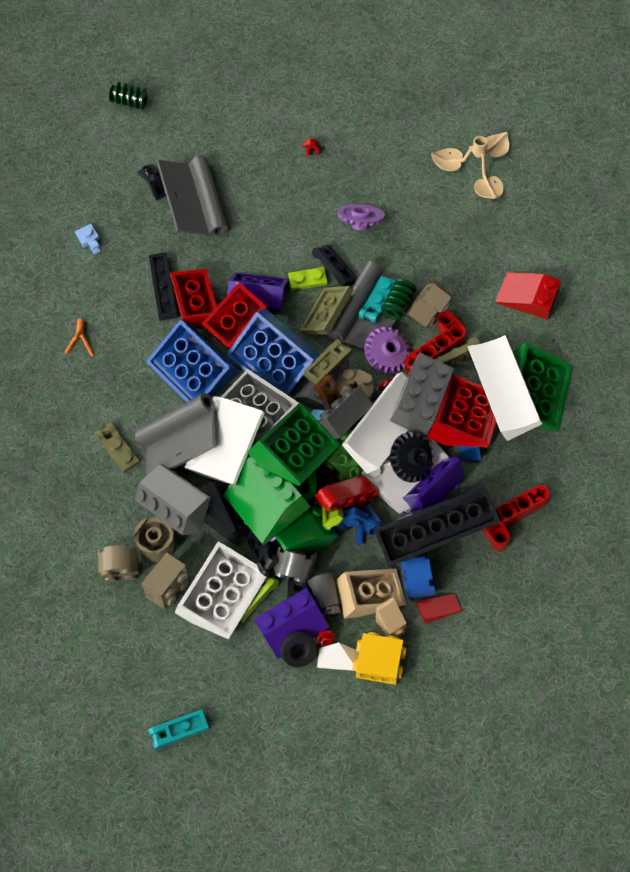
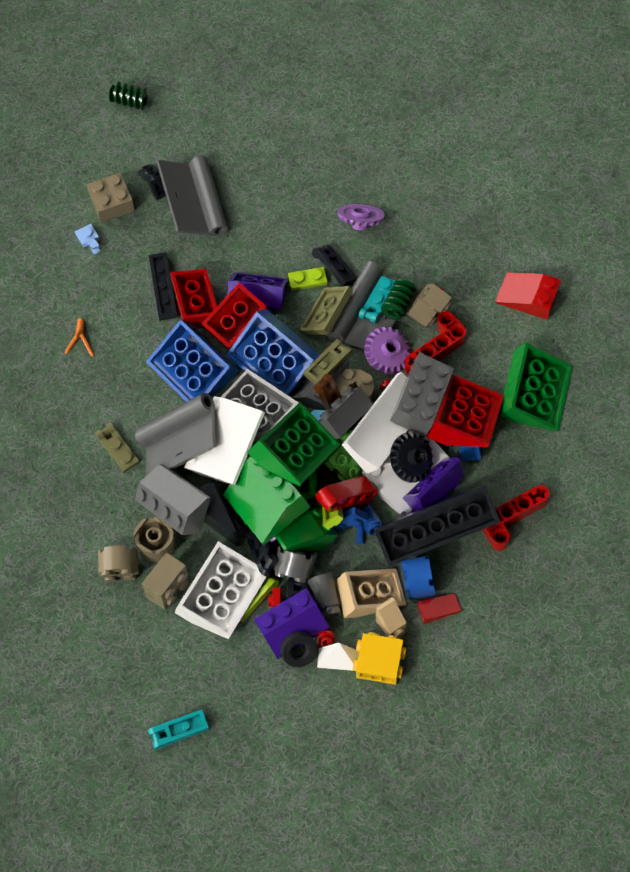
(110, 197): none -> dark tan brick
(275, 598): none -> red plate
(311, 144): red plate -> none
(457, 355): olive plate -> none
(495, 145): tan plant -> none
(505, 387): white arch -> none

